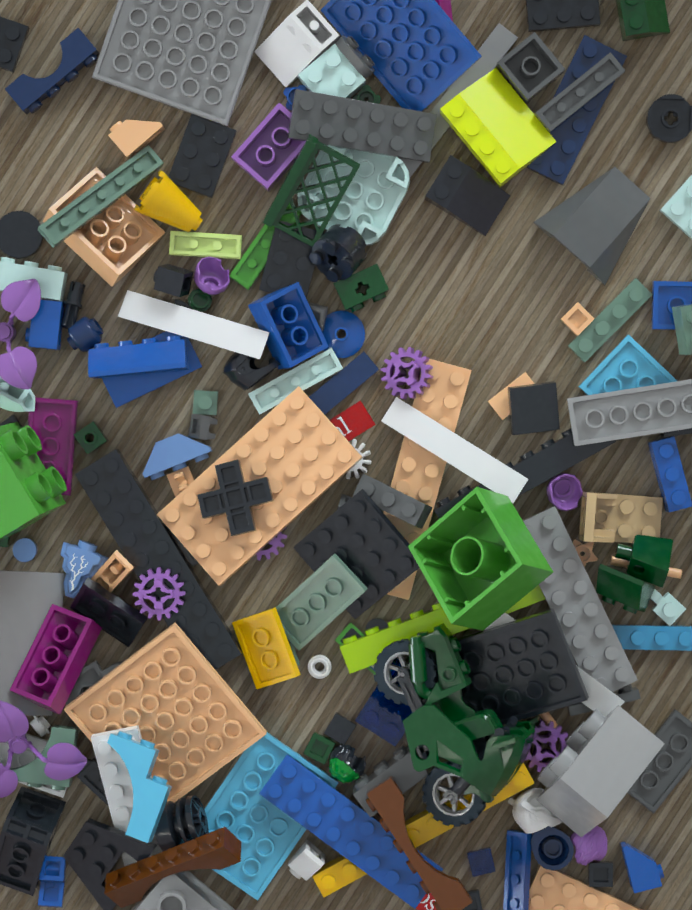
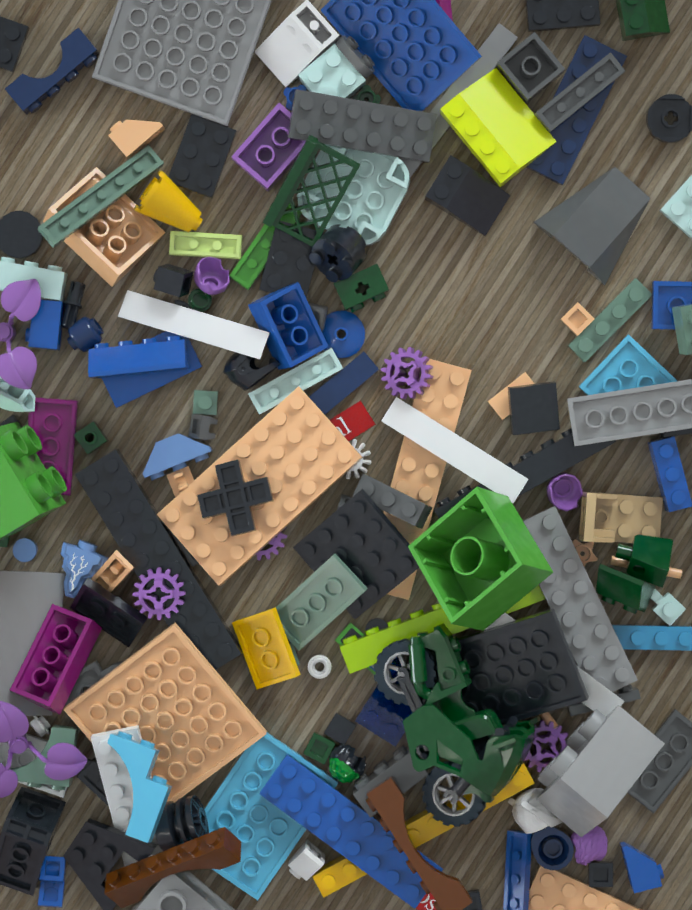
(481, 861): clear blue tile -> none

